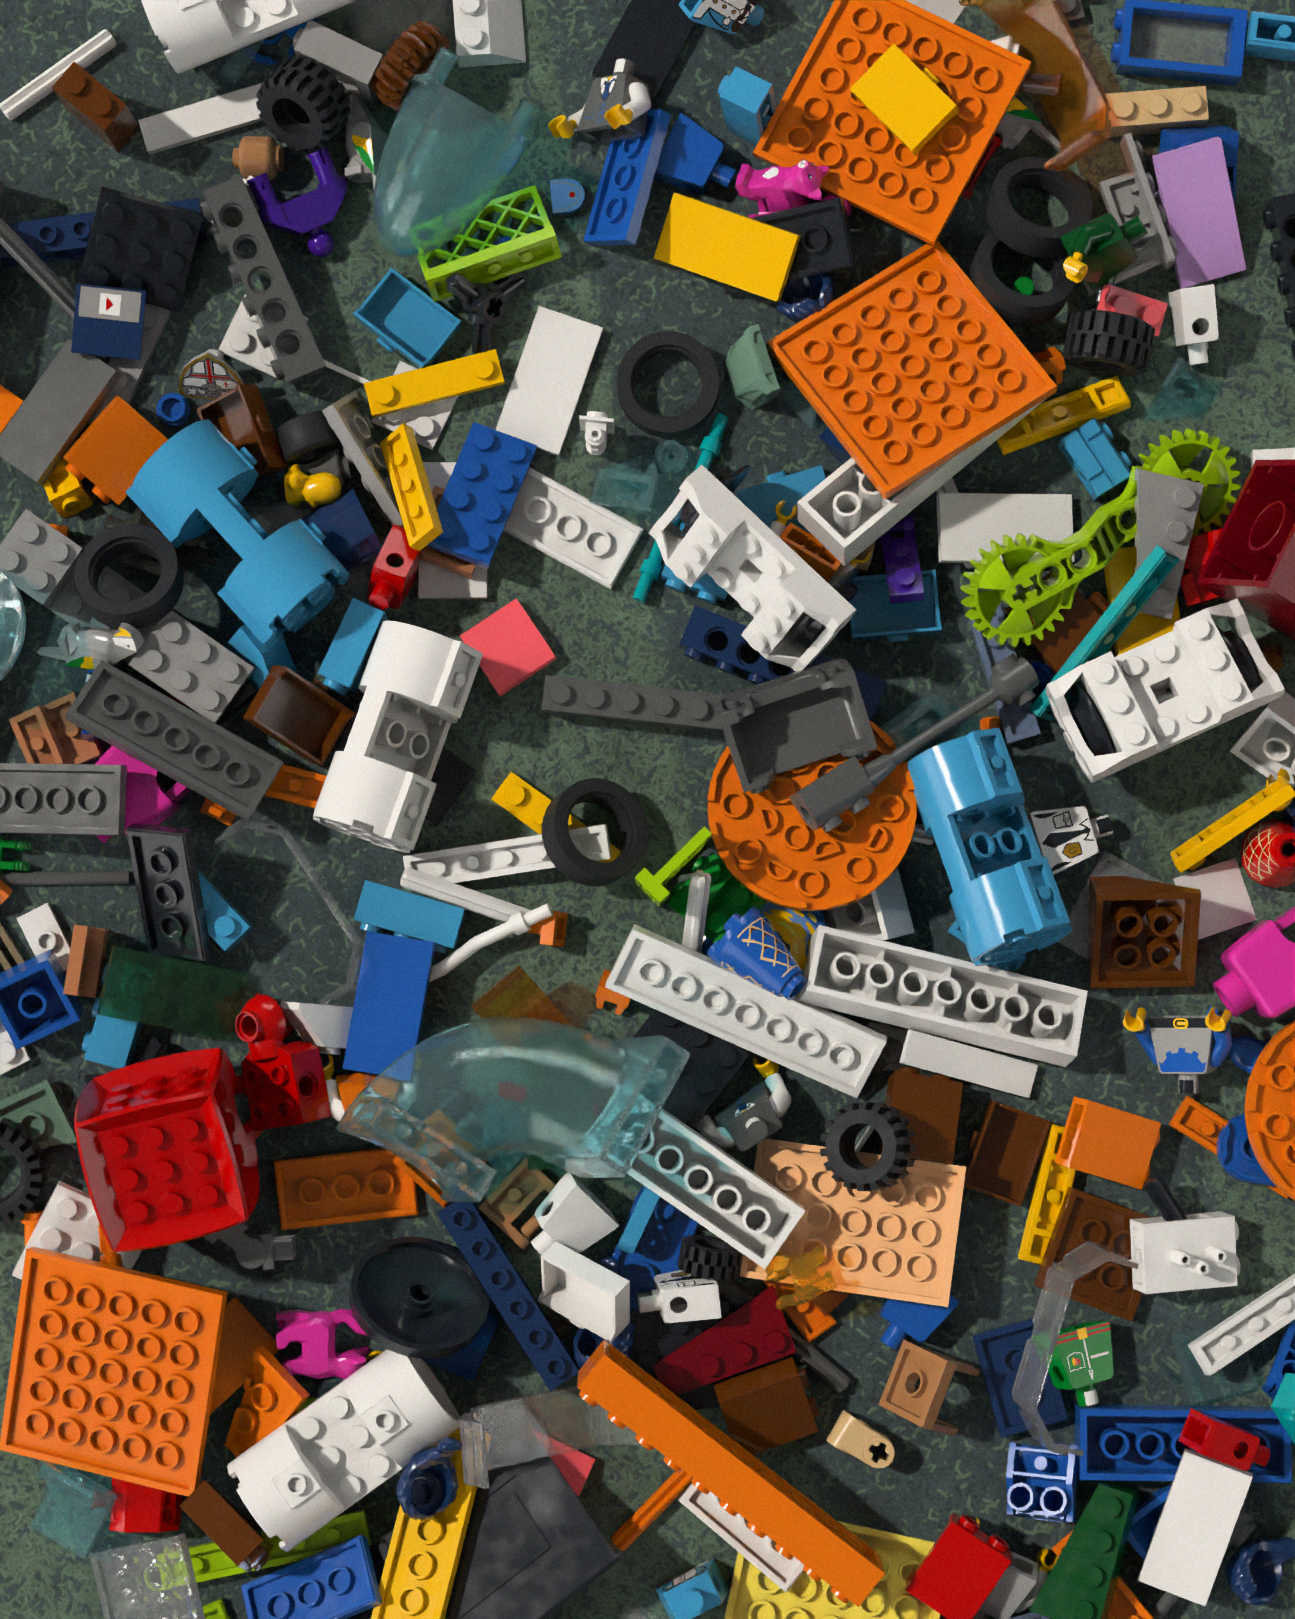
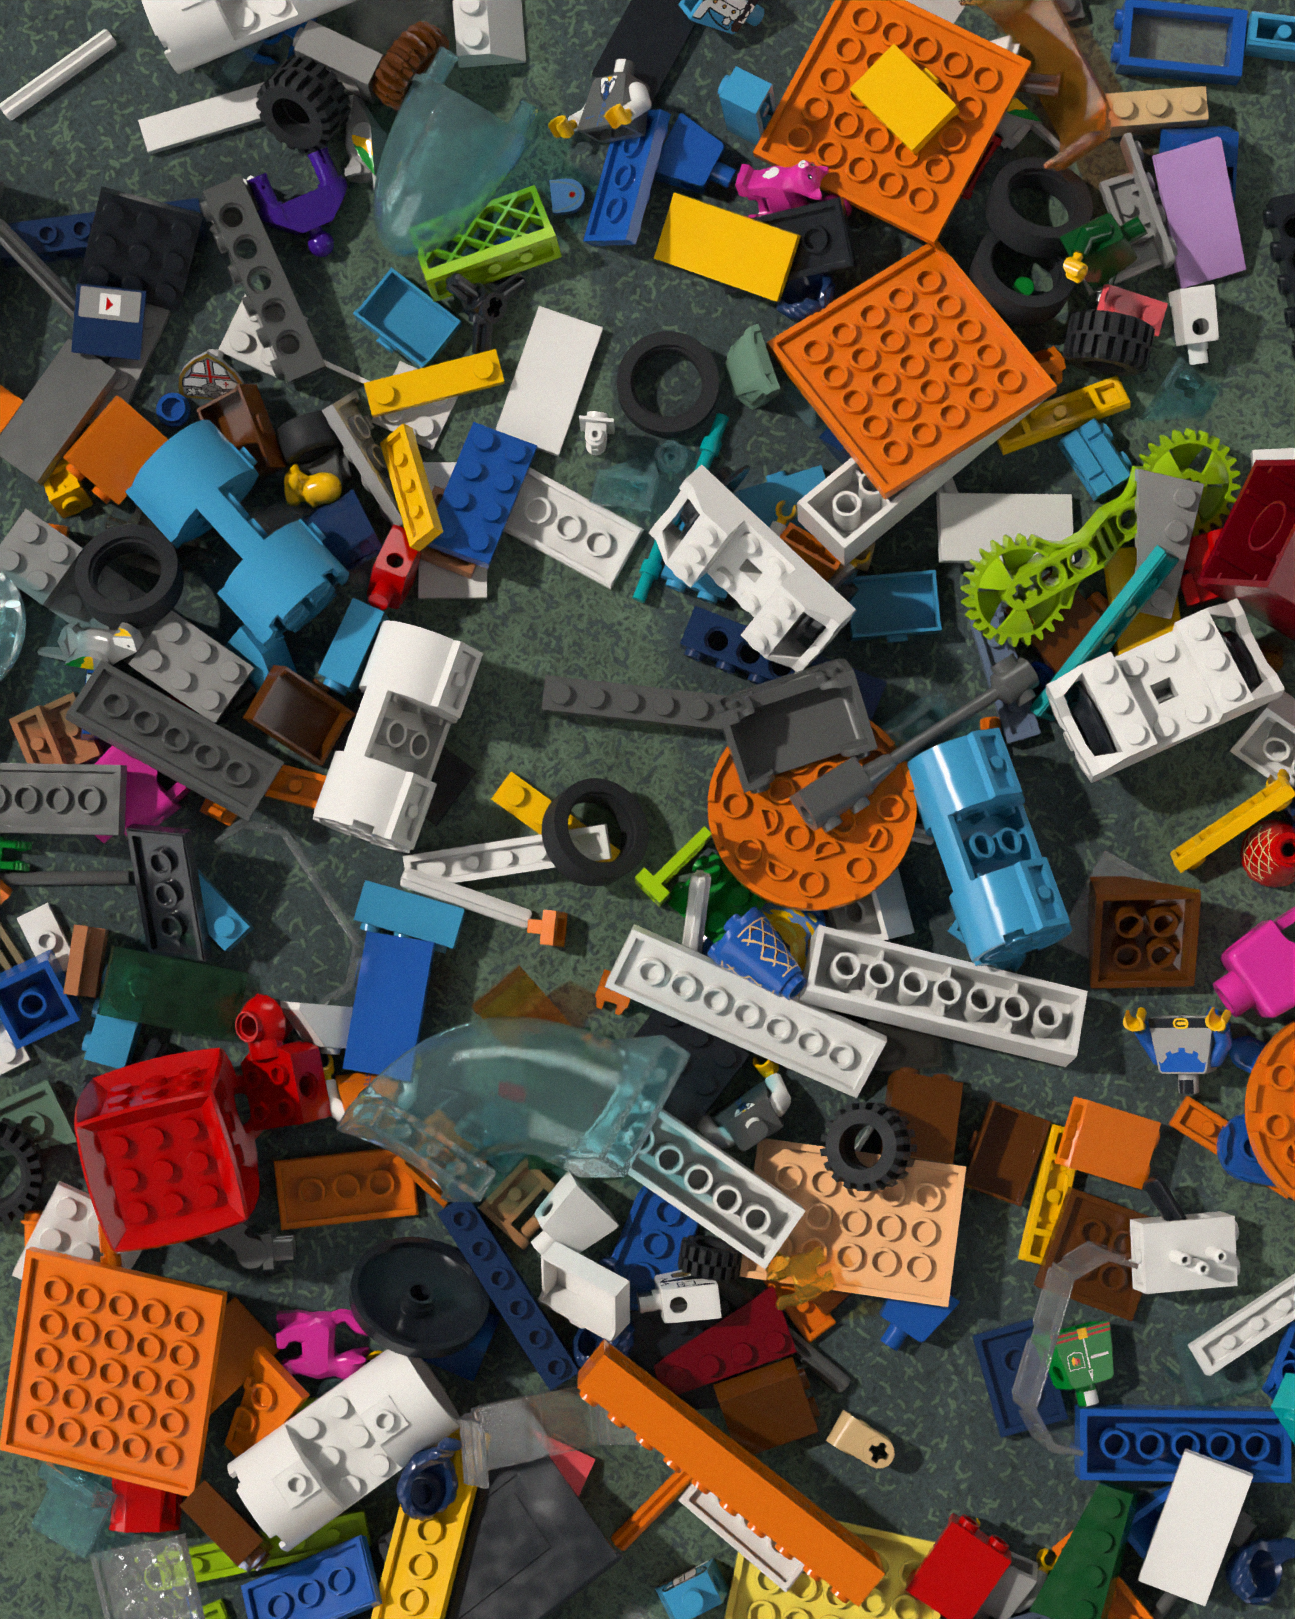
(95, 107): reddish brown brick -> none
(257, 156): medium nougat head -> none
(509, 647): coral slope -> none
(517, 924): white bar -> none
(638, 1221): dark azure beam -> none
(902, 563): dark purple plate -> none
(935, 1376): medium nougat hose -> none
(968, 1063): white tile -> none
(1046, 1483): blue slope -> none
(1068, 835): white torso -> none
(1223, 897): white sticker -> none
(1223, 1441): red torso -> none

